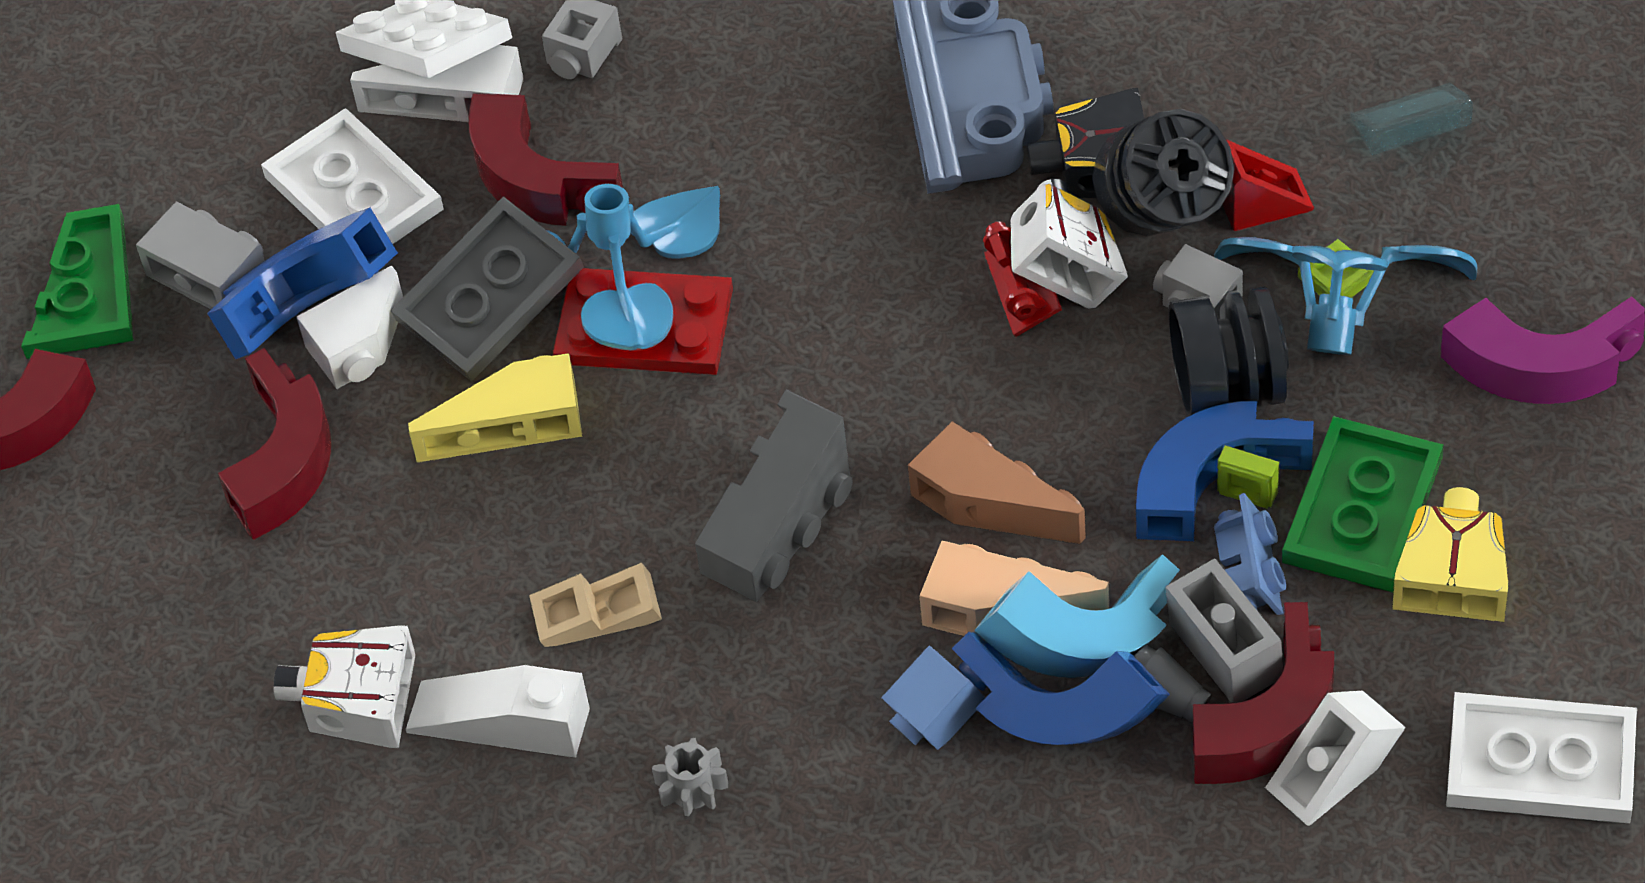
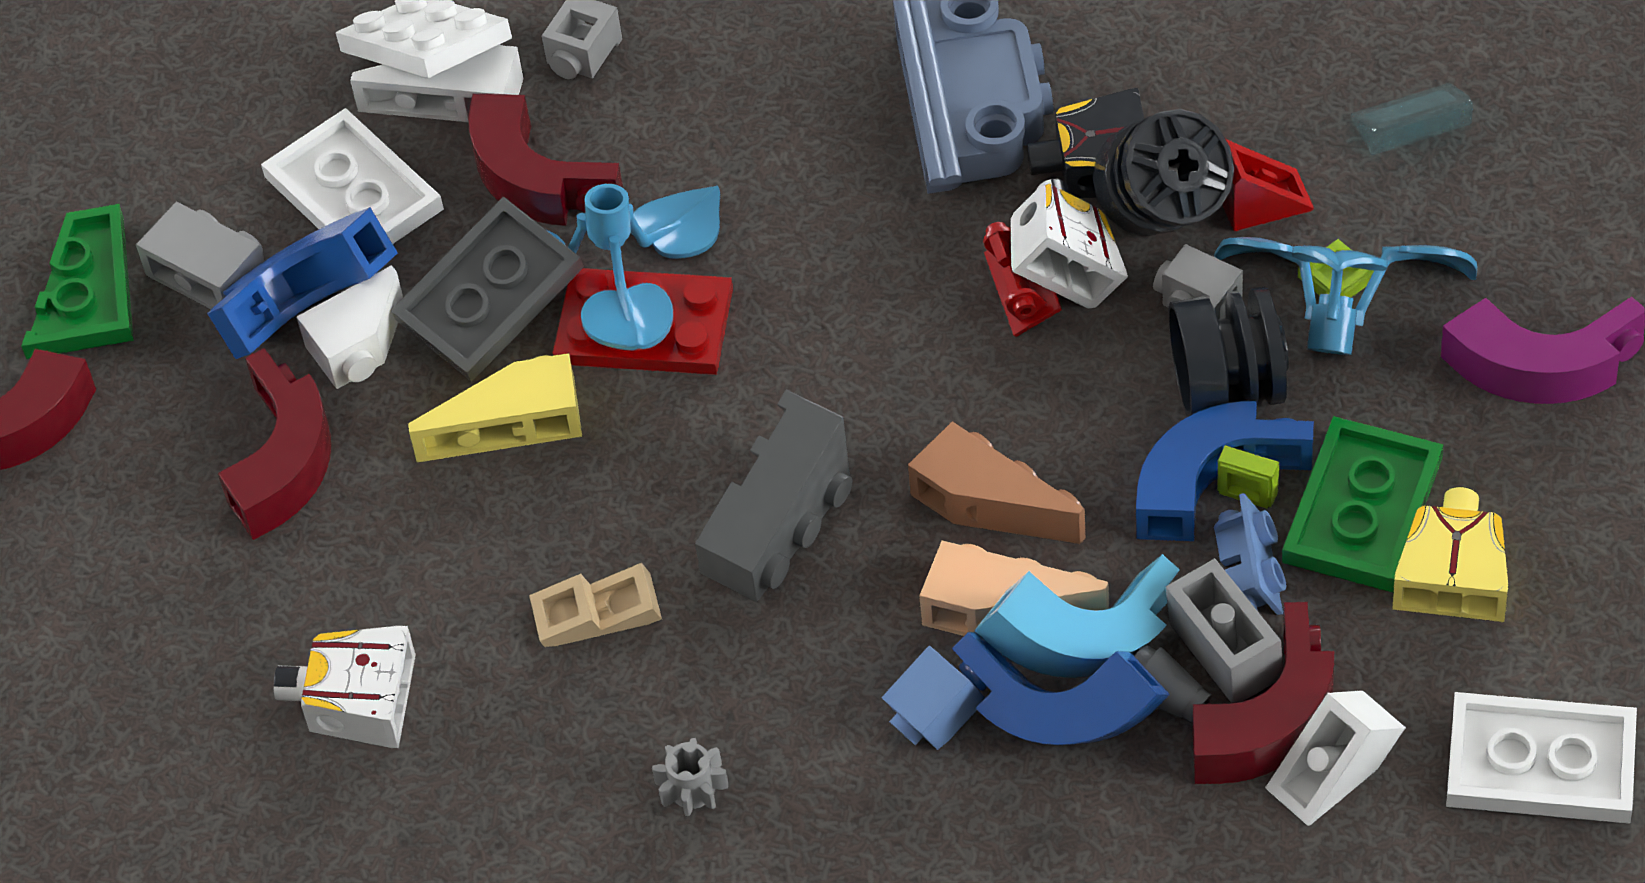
(505, 708): white slope -> none

